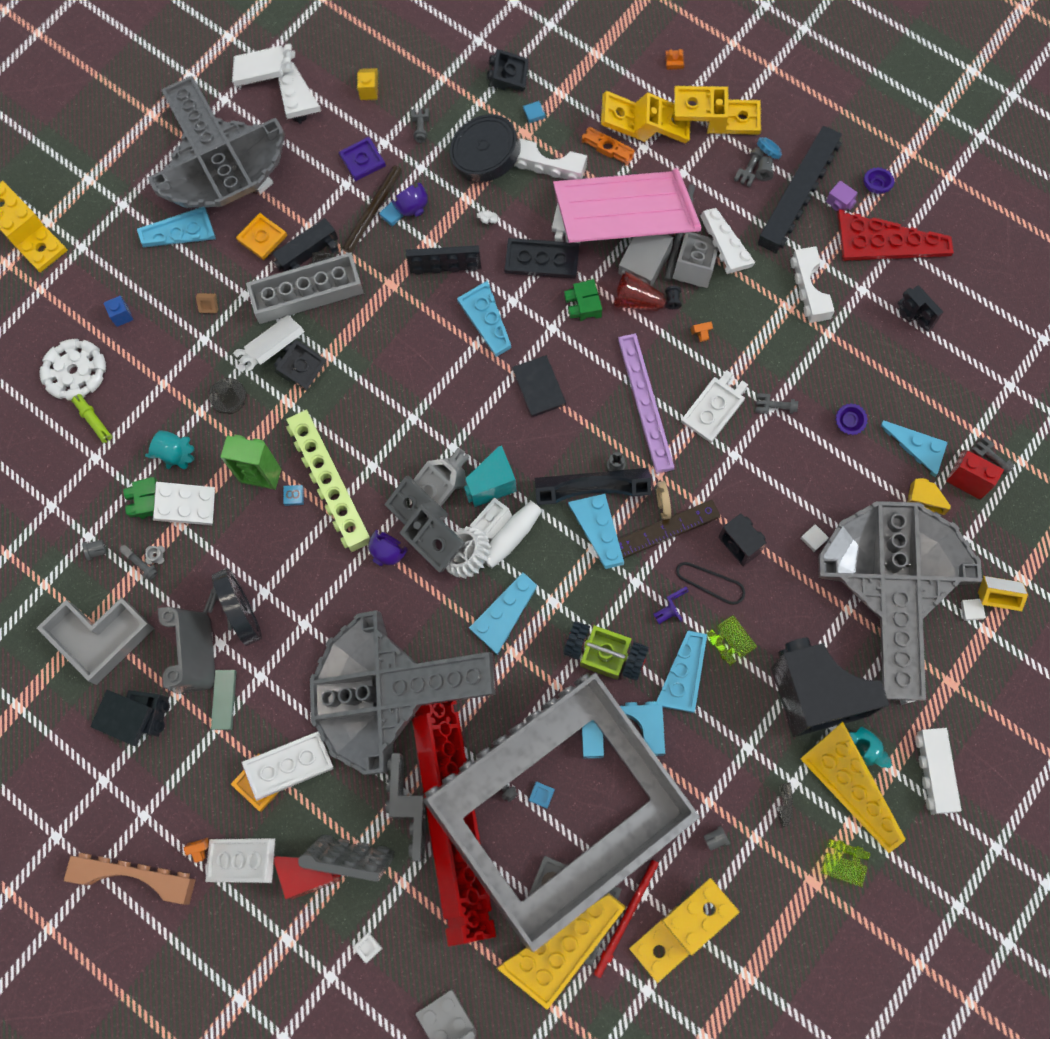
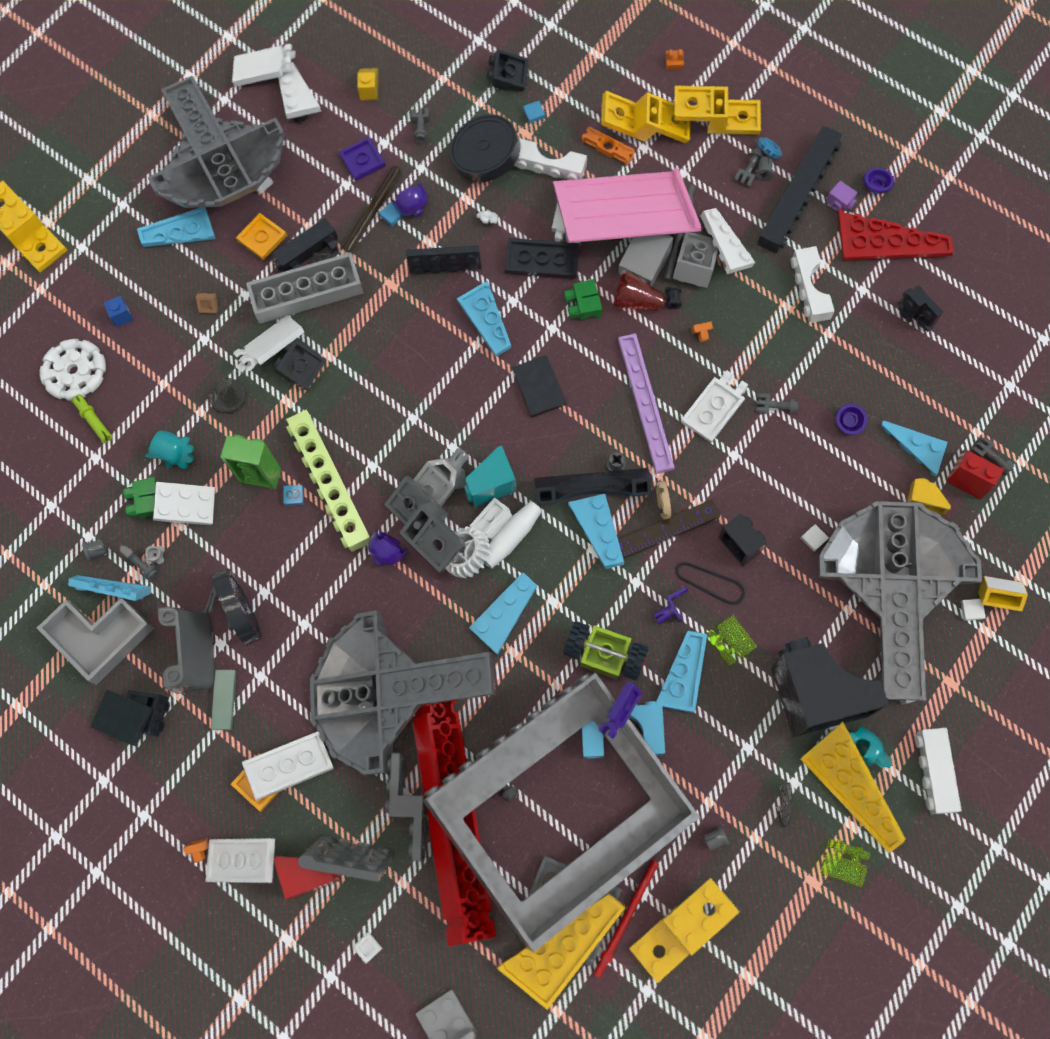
(110, 587): none -> medium azure wing
(170, 887): nougat arch -> none
(541, 795): dark azure tile -> none
(621, 710): none -> dark purple plate

